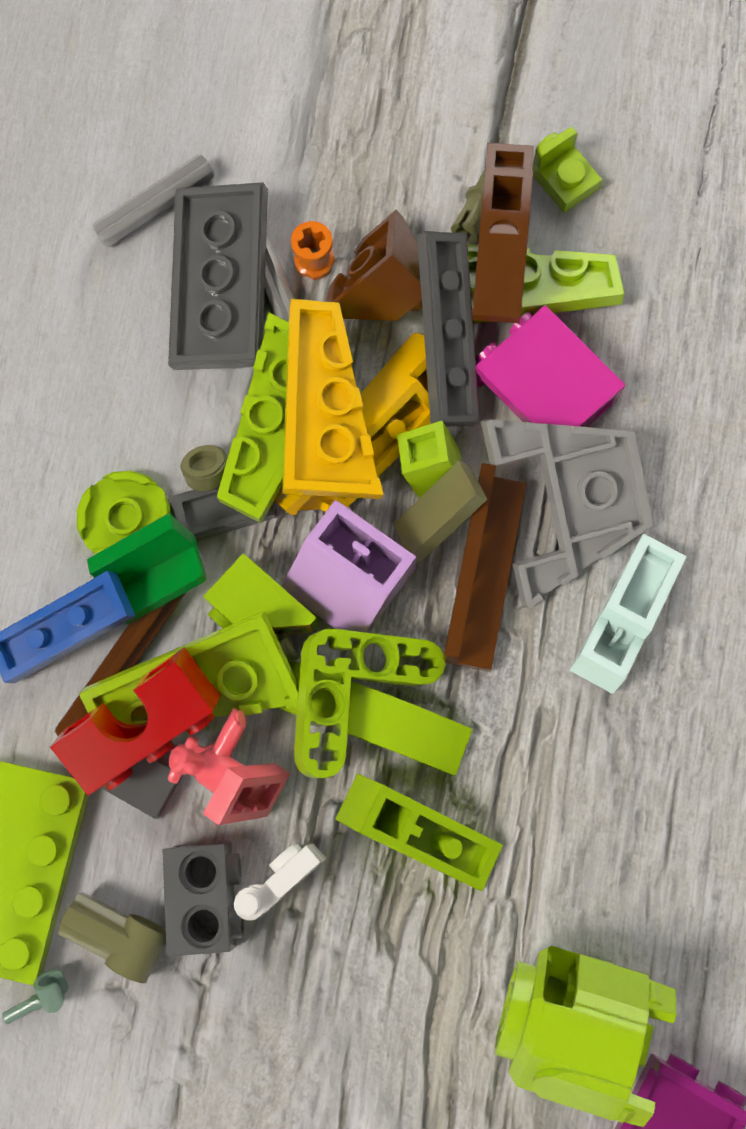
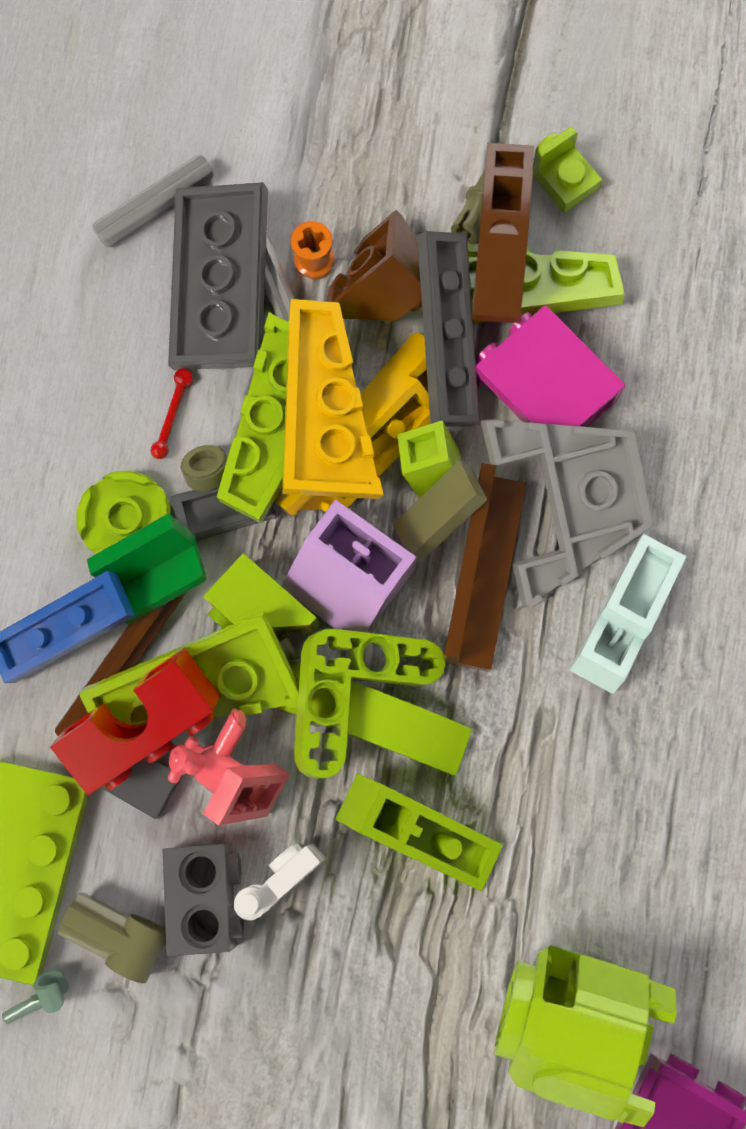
(183, 380): none -> red hinge

